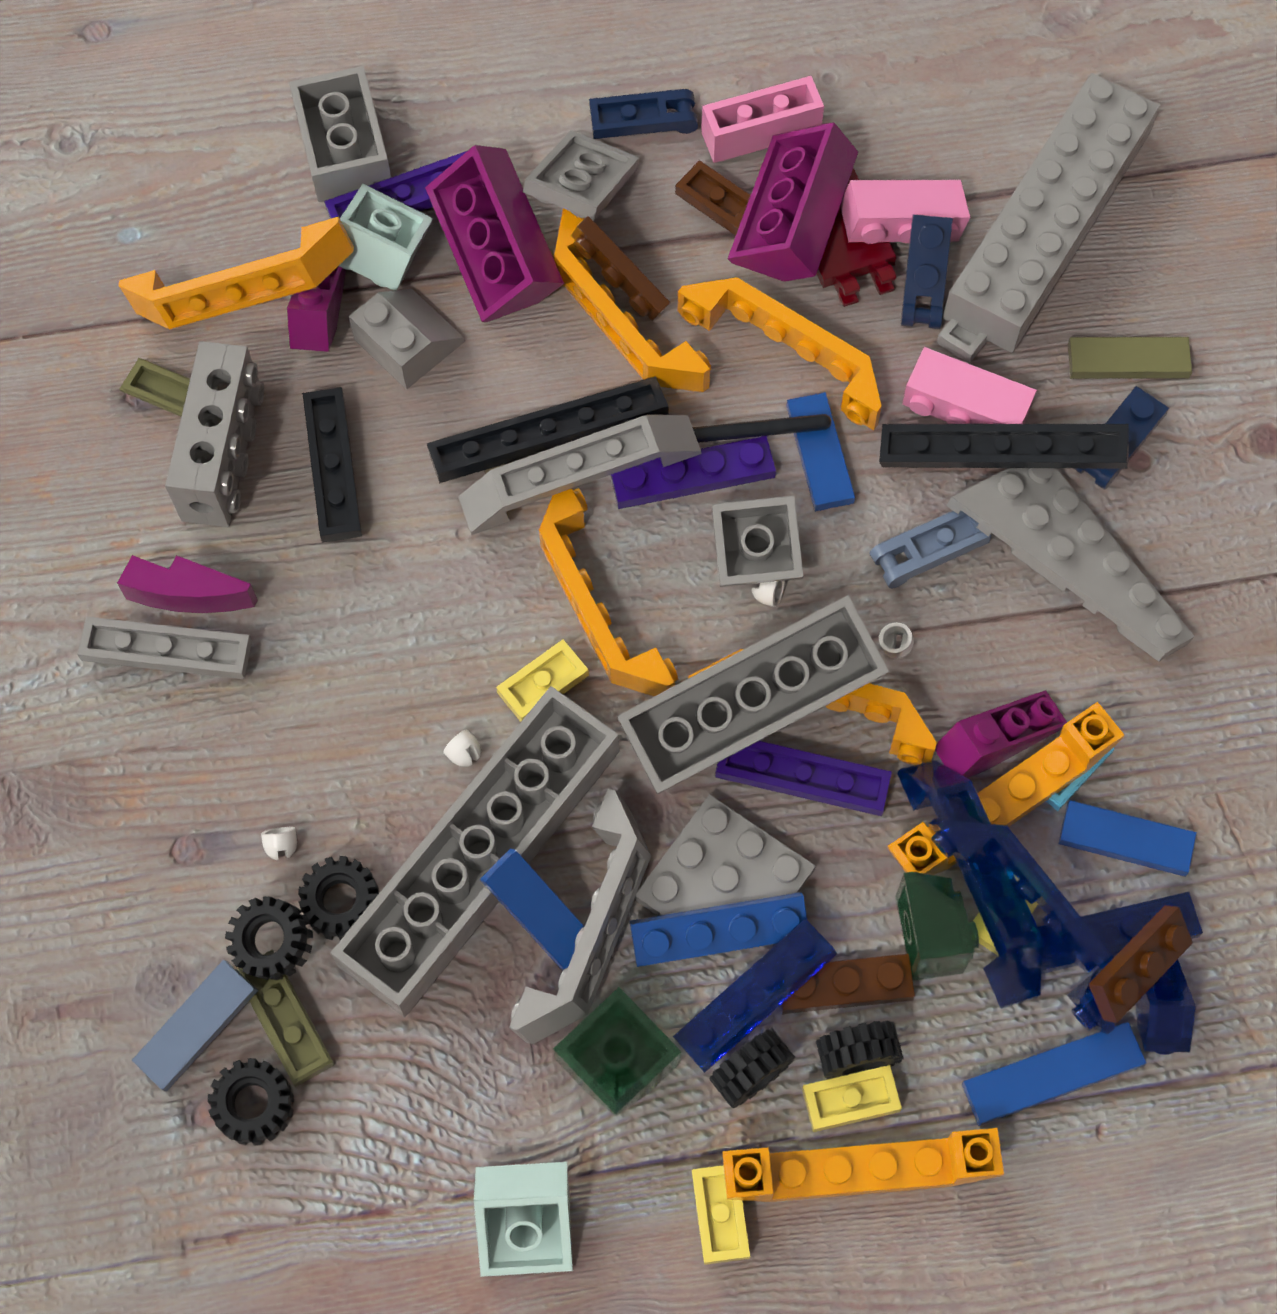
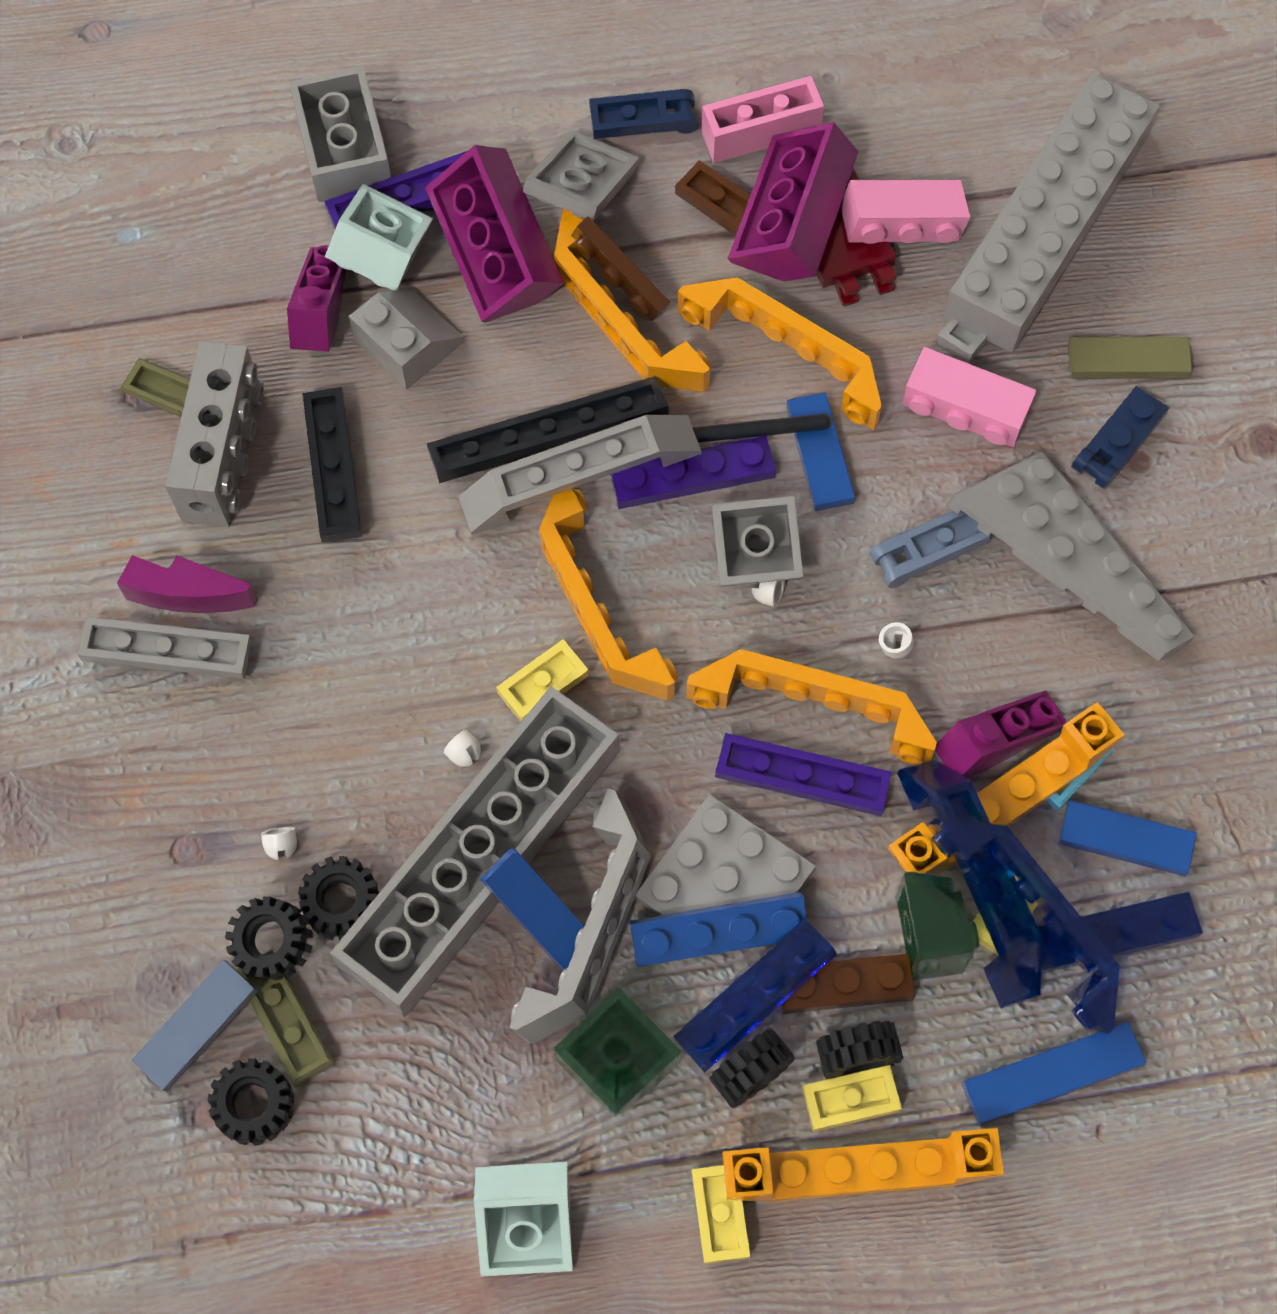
(256, 282): light orange slope -> none
(752, 694): light grey brick -> none
(926, 269): dark blue plate -> none
(1005, 446): black plate -> none
(1140, 963): reddish brown plate -> none
(1167, 1014): clear blue slope -> none

